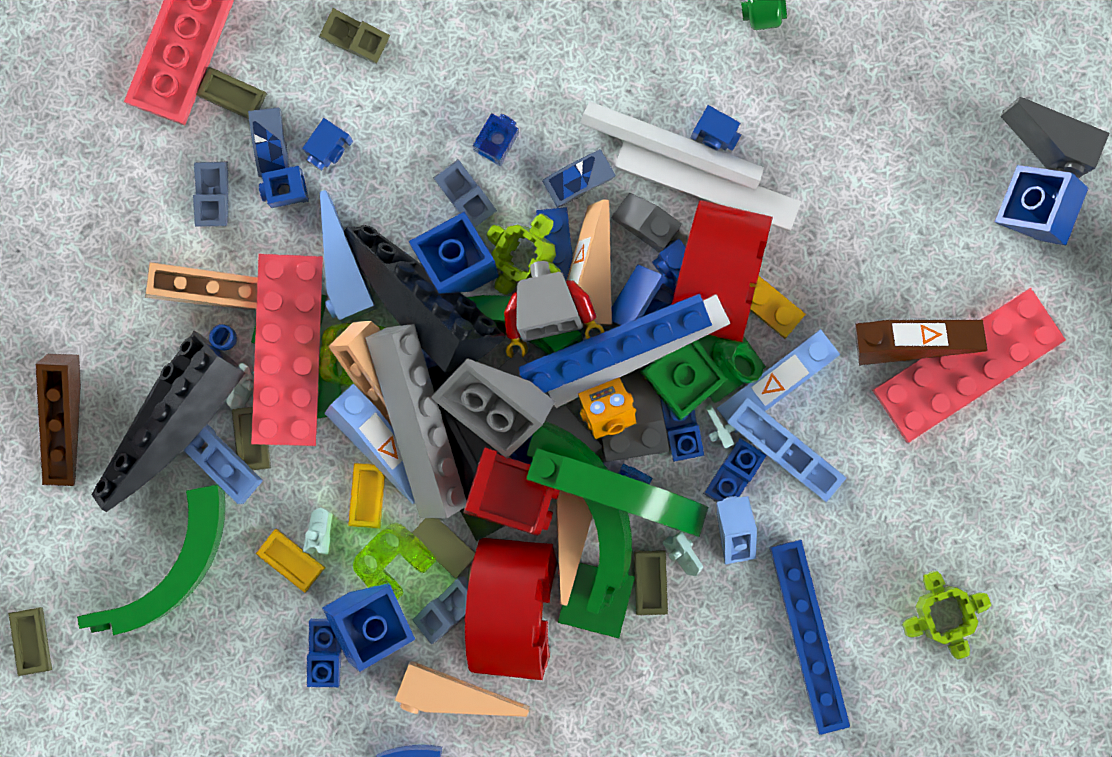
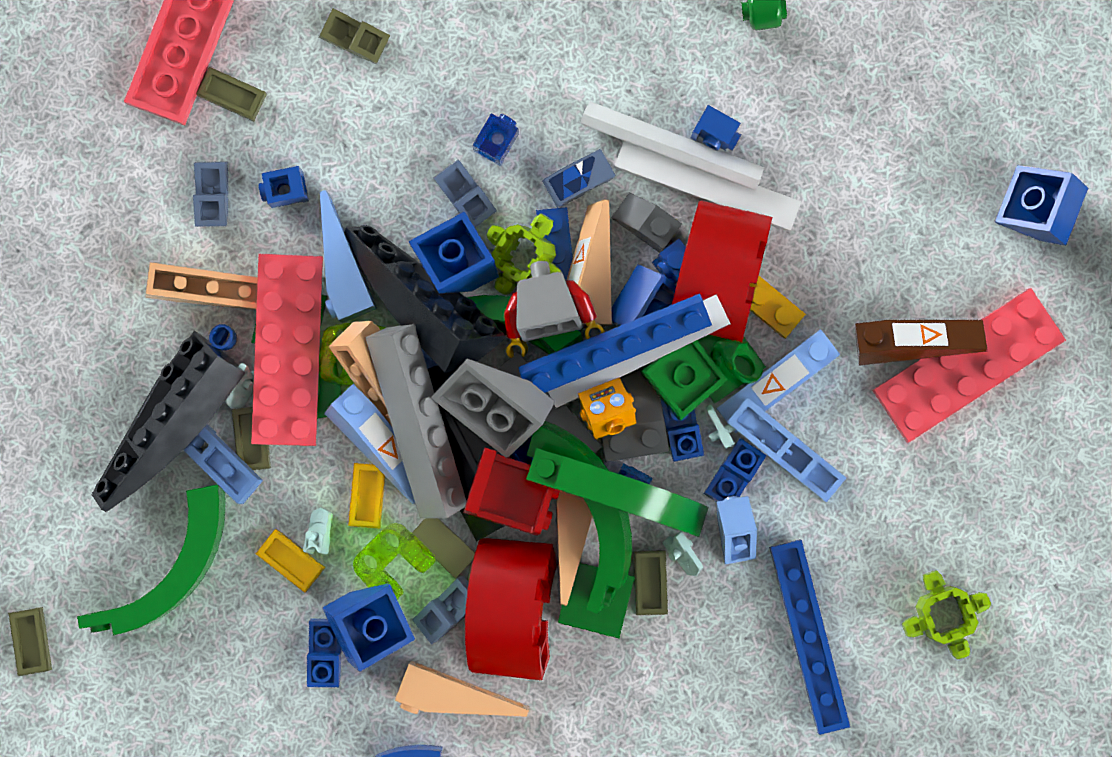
(58, 417): reddish brown slope -> none
(268, 140): slope -> none
(326, 144): blue brick -> none
(1056, 138): dark grey slope -> none

